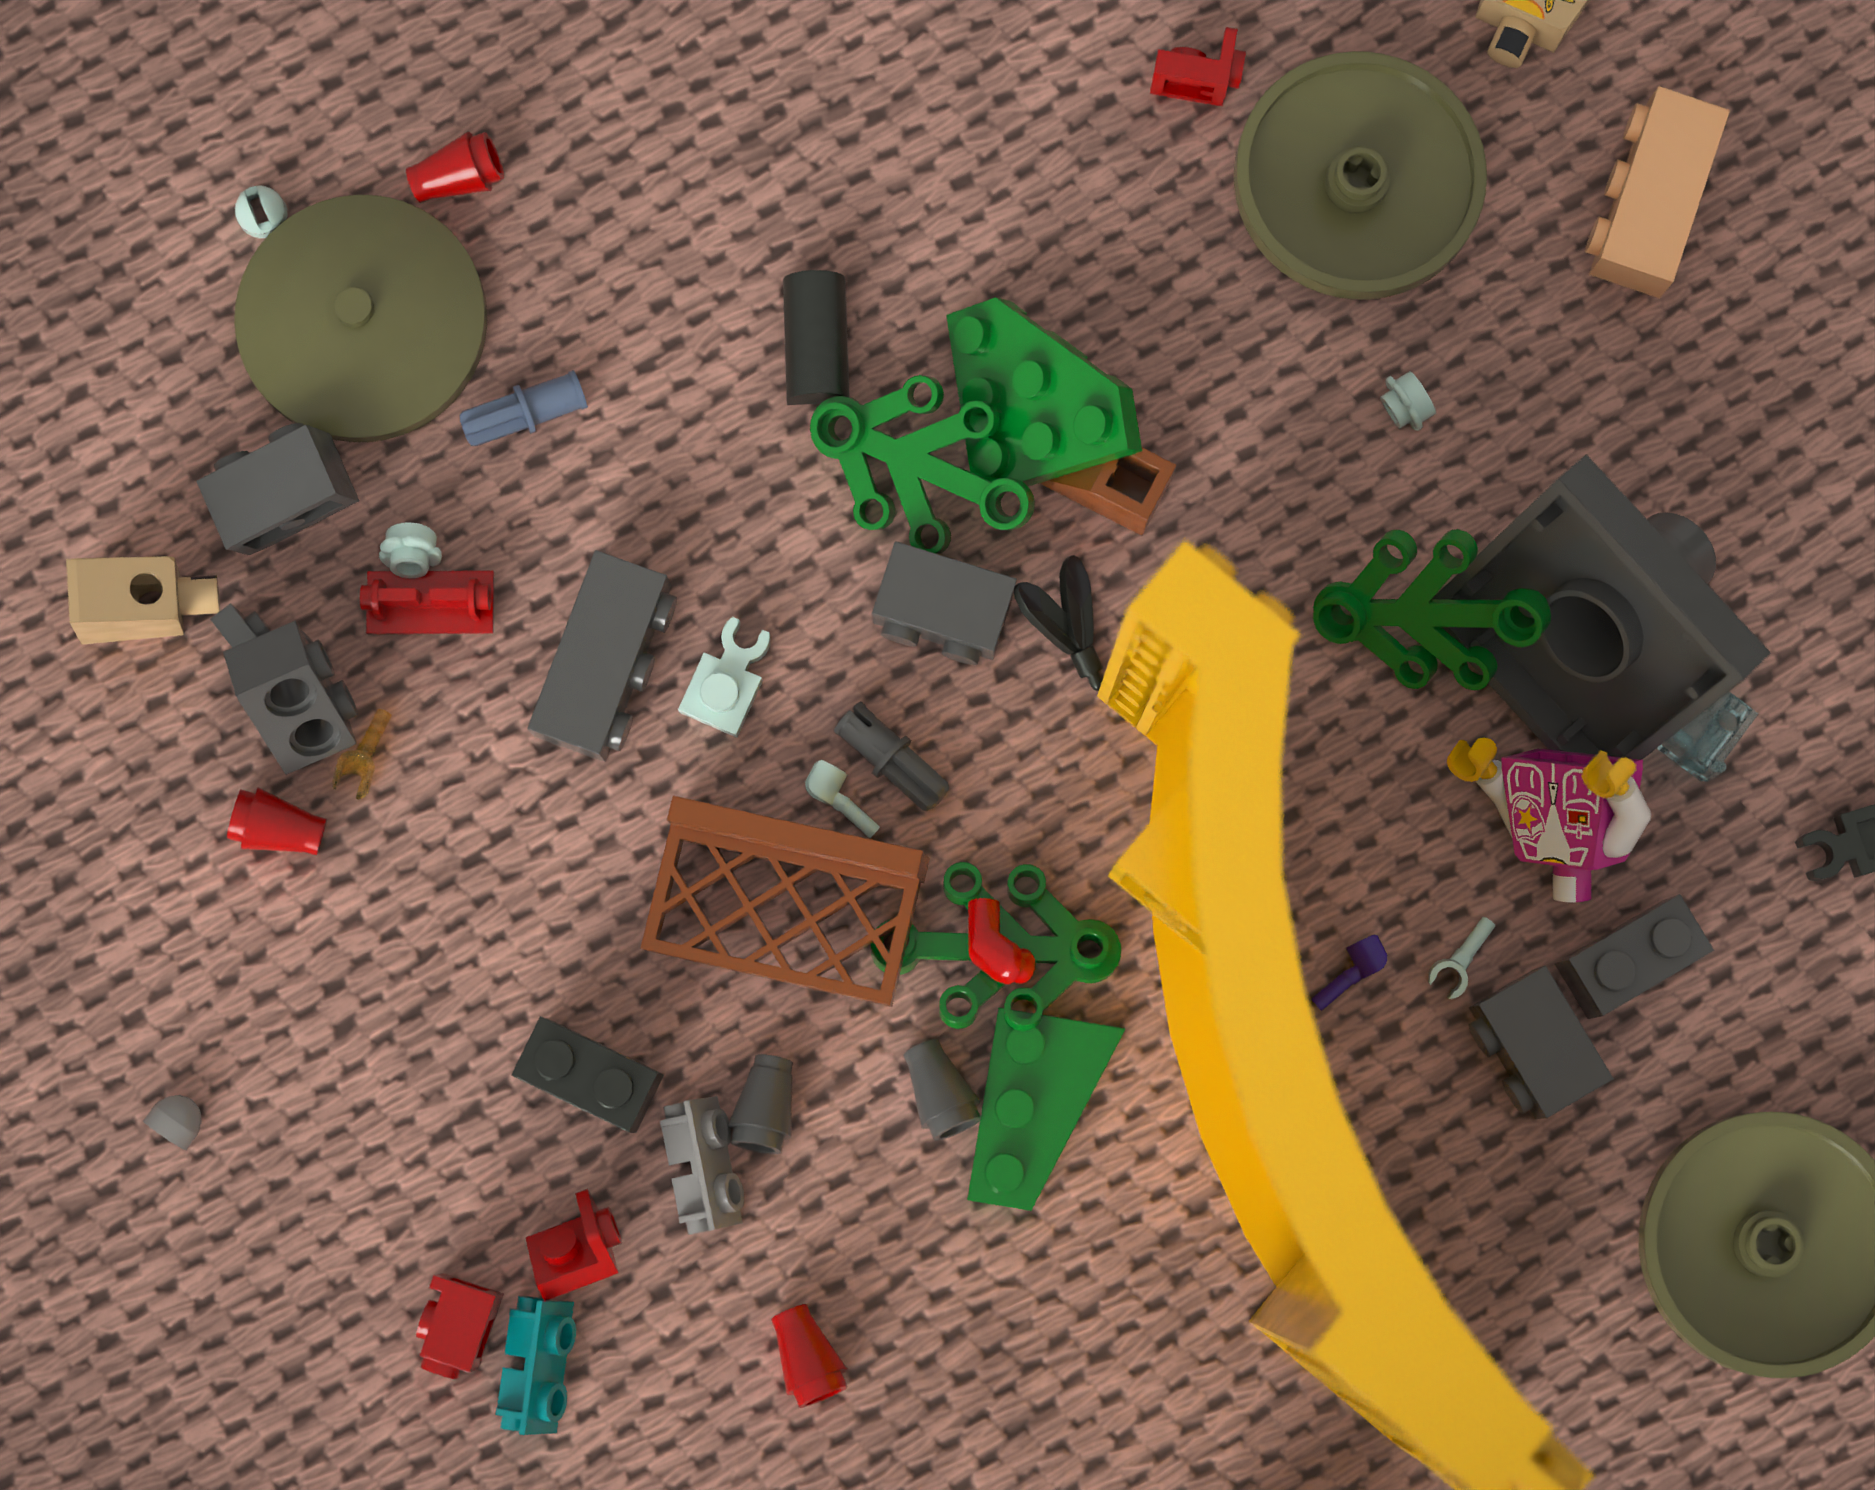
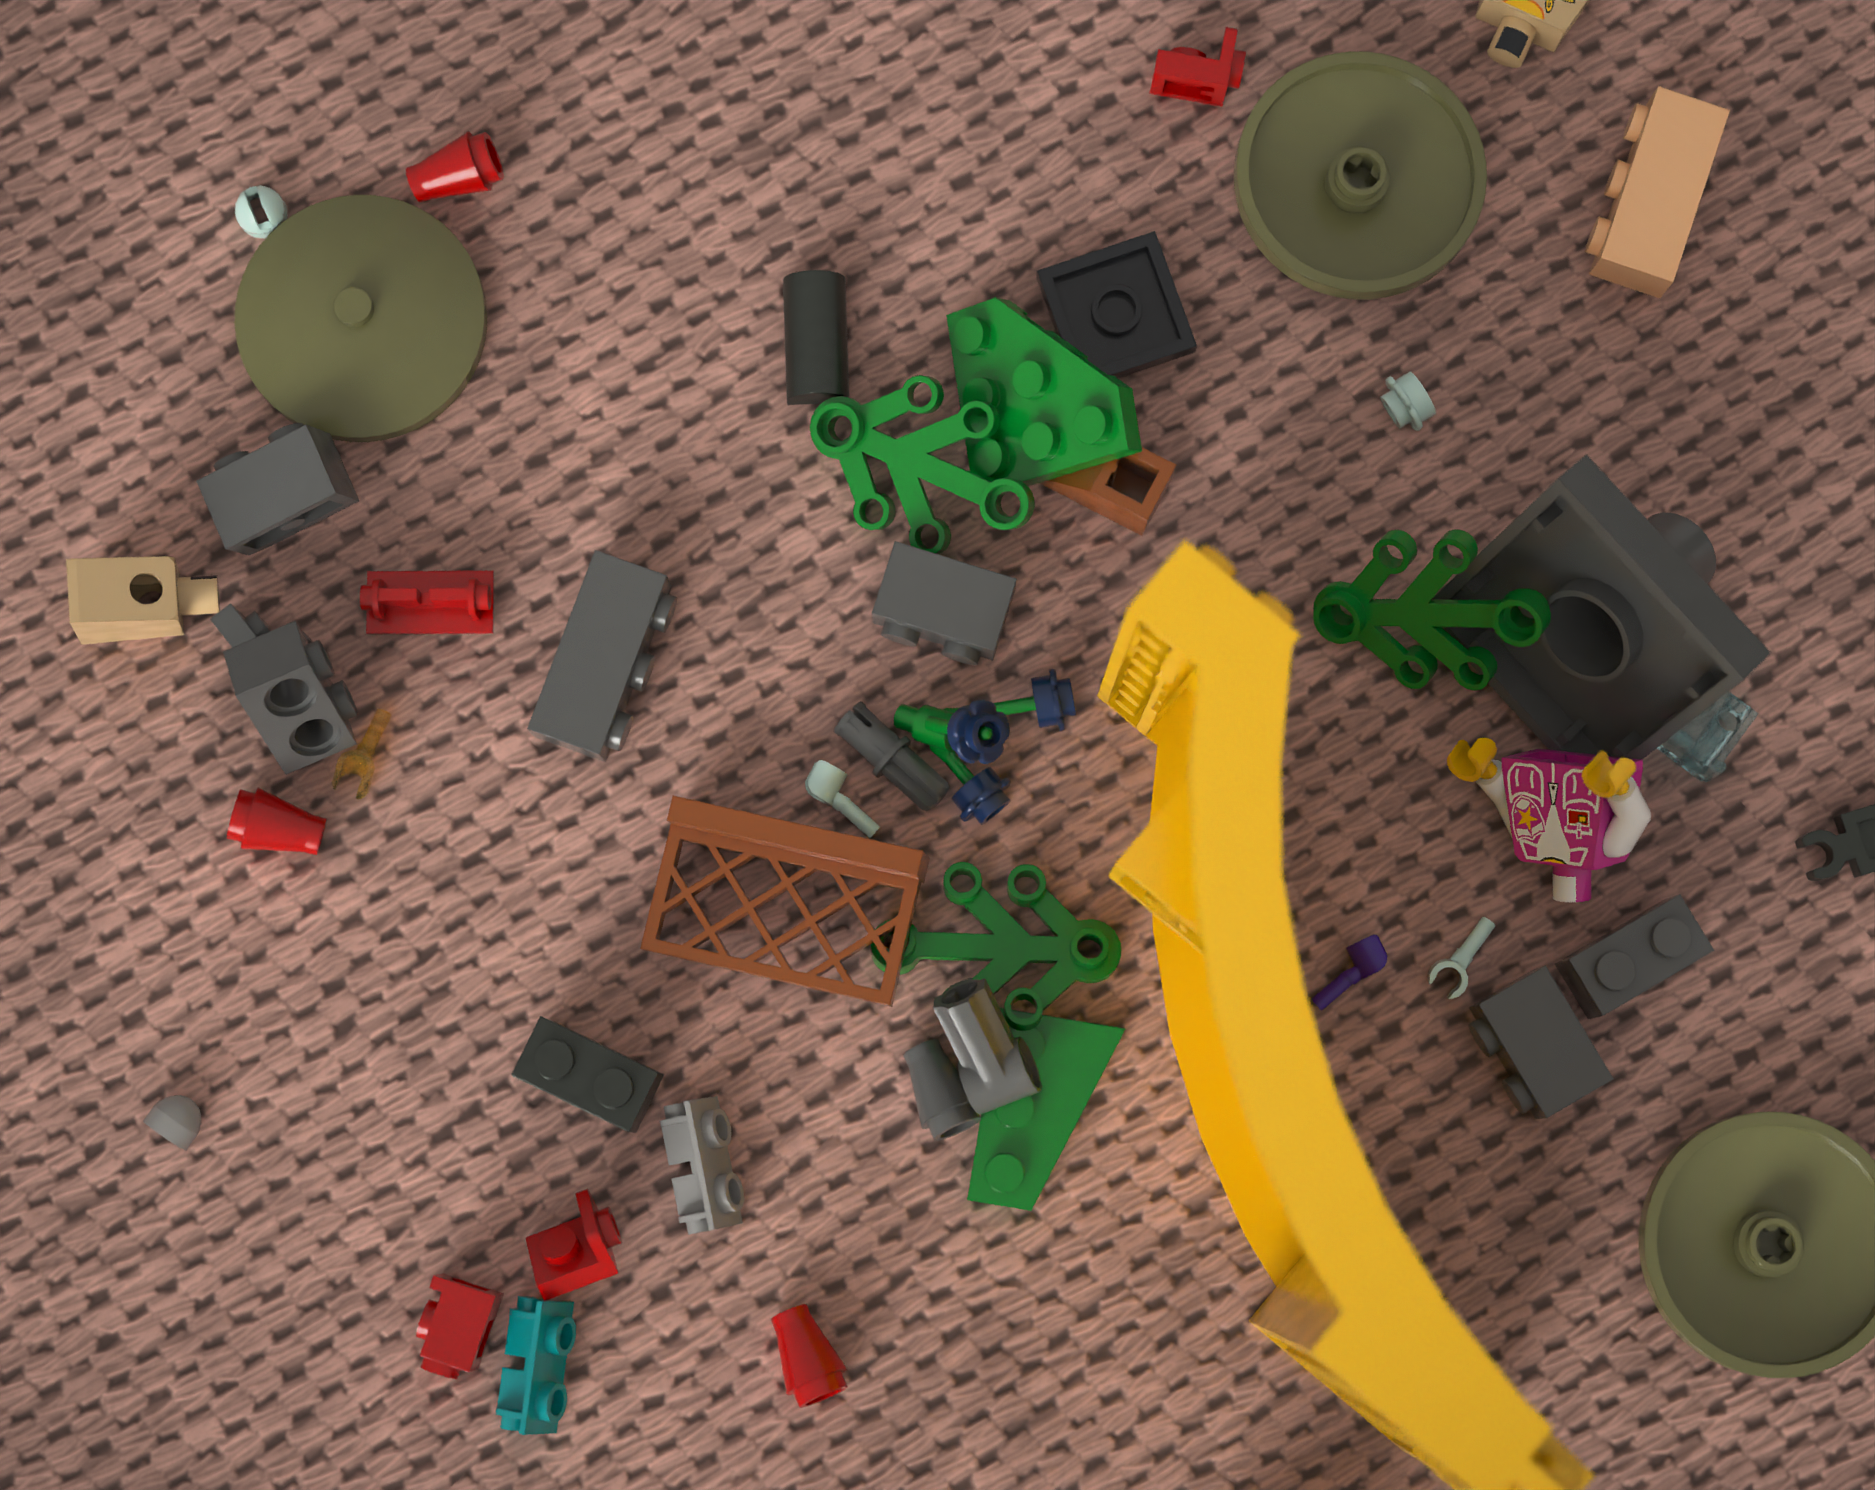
(410, 550): light aqua plate -> none
(523, 409): sand blue axle -> none
(723, 687): light aqua plate -> none
(764, 1107): dark grey cone -> none
(979, 734): none -> dark blue plant
(991, 1061): none -> dark grey piece
(992, 950): red arm -> none
(1066, 627): pearl dark grey piece -> none
(1119, 306): none -> black plate

